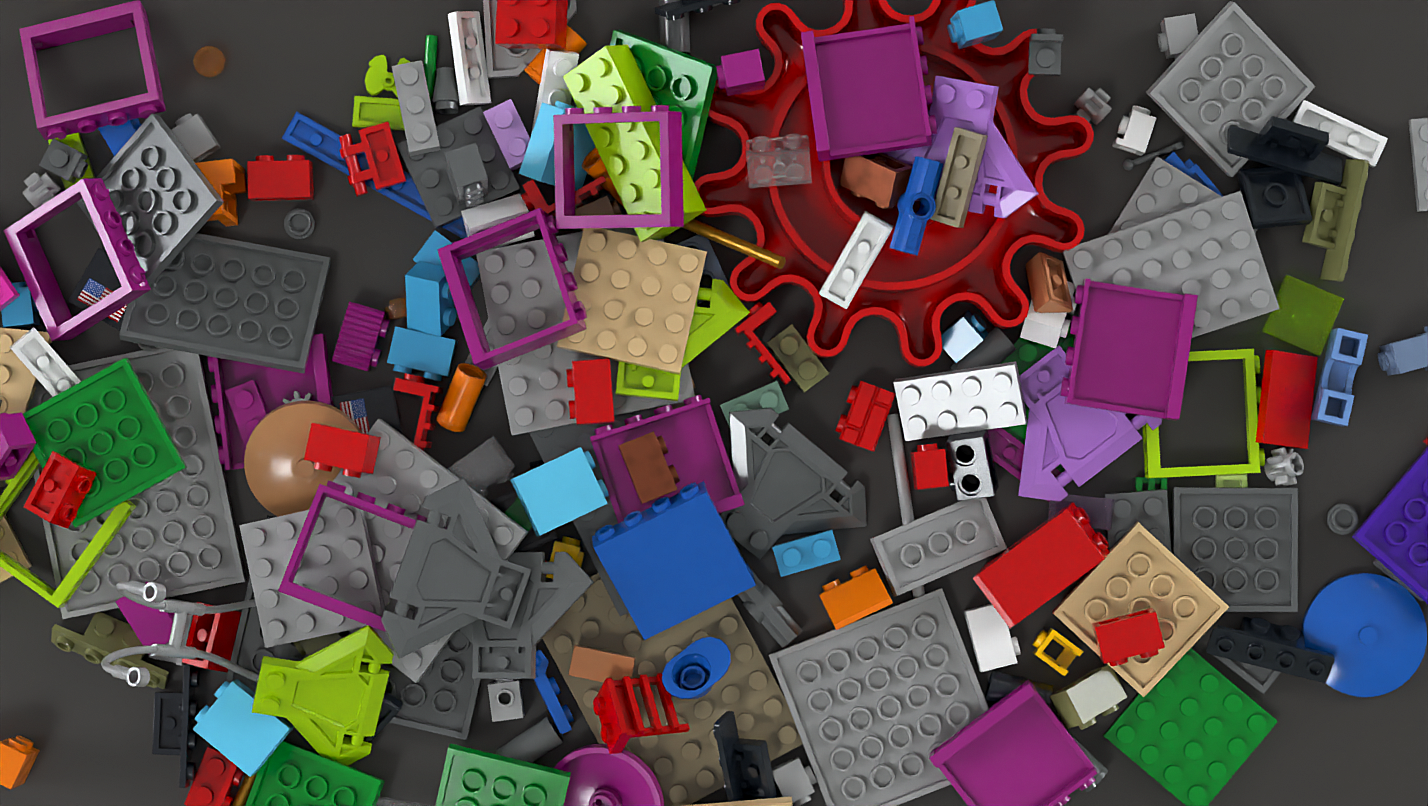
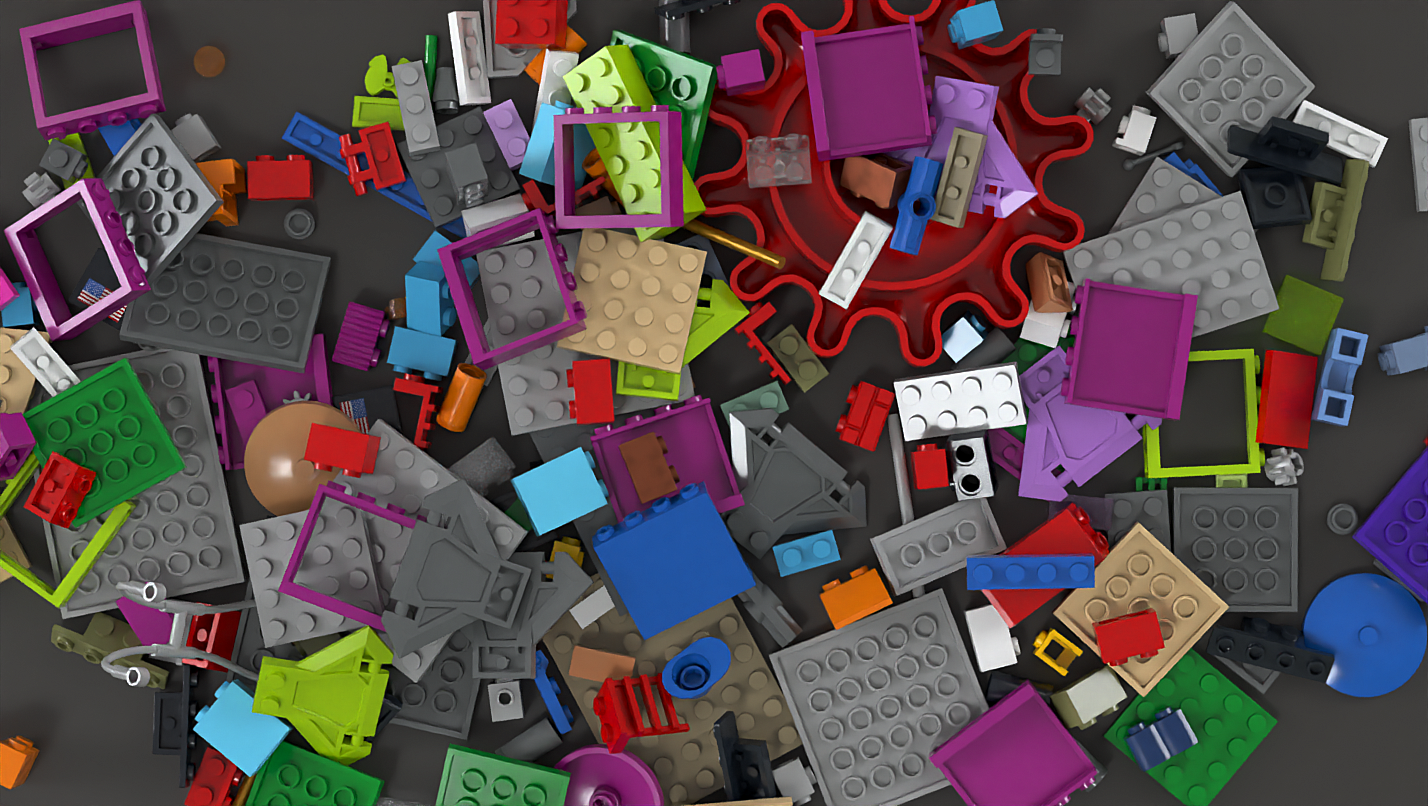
(592, 607): none -> white sticker
(1030, 571): none -> blue brick
(1160, 739): none -> dark blue brick

